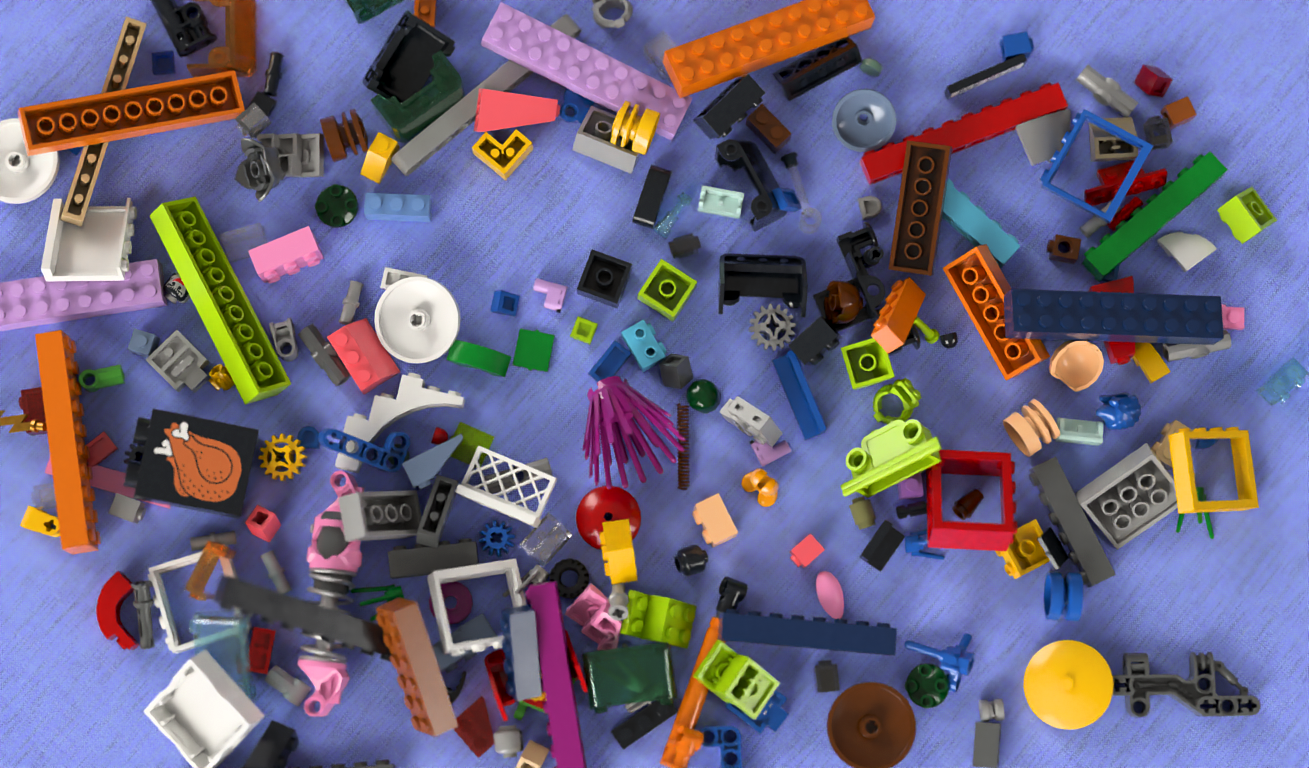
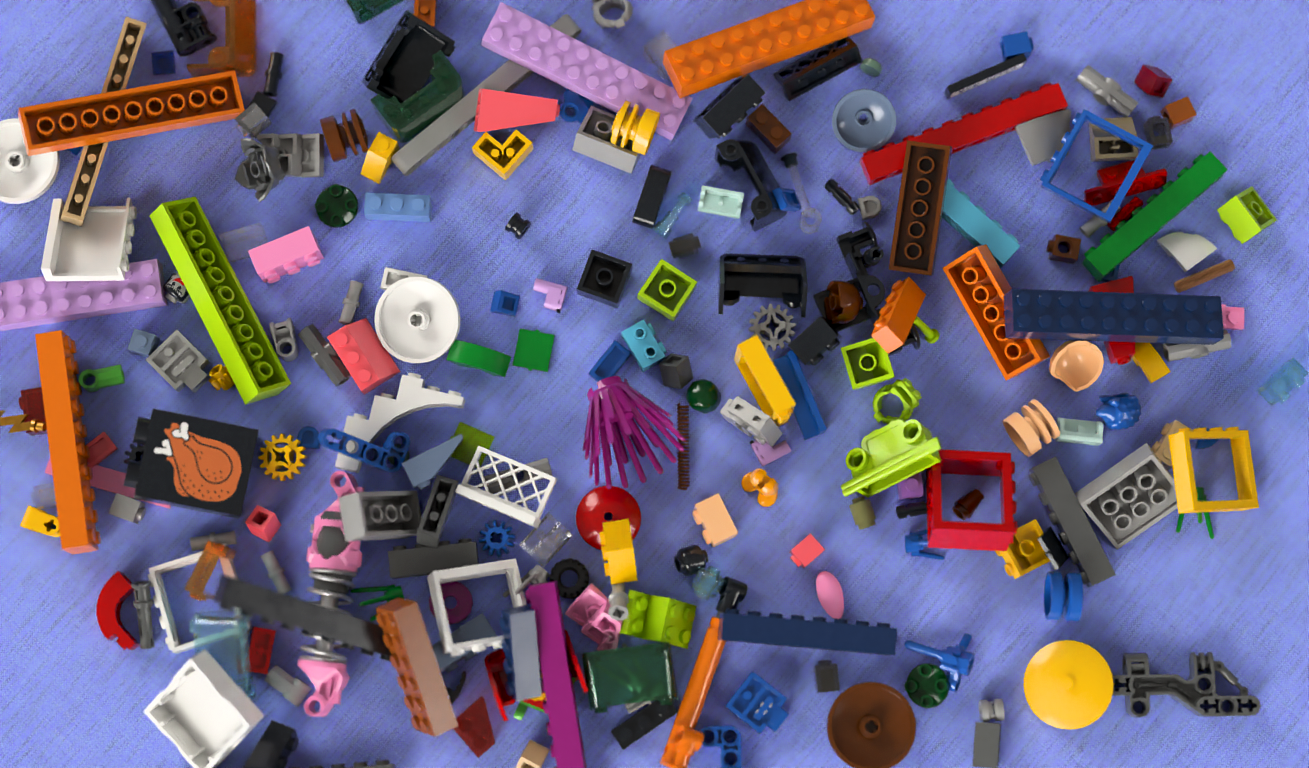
(439, 436): red hinge -> none
(508, 741): light grey head -> none
(517, 225): none -> black wheel
(584, 330): lime tile -> none
(707, 582): none -> clear light blue head
(736, 679): lime bracket -> none
(764, 380): none -> yellow window
(842, 196): none -> black axle
(882, 546): black panel -> none
(949, 340): black hinge -> none
(1204, 276): none -> medium nougat axle

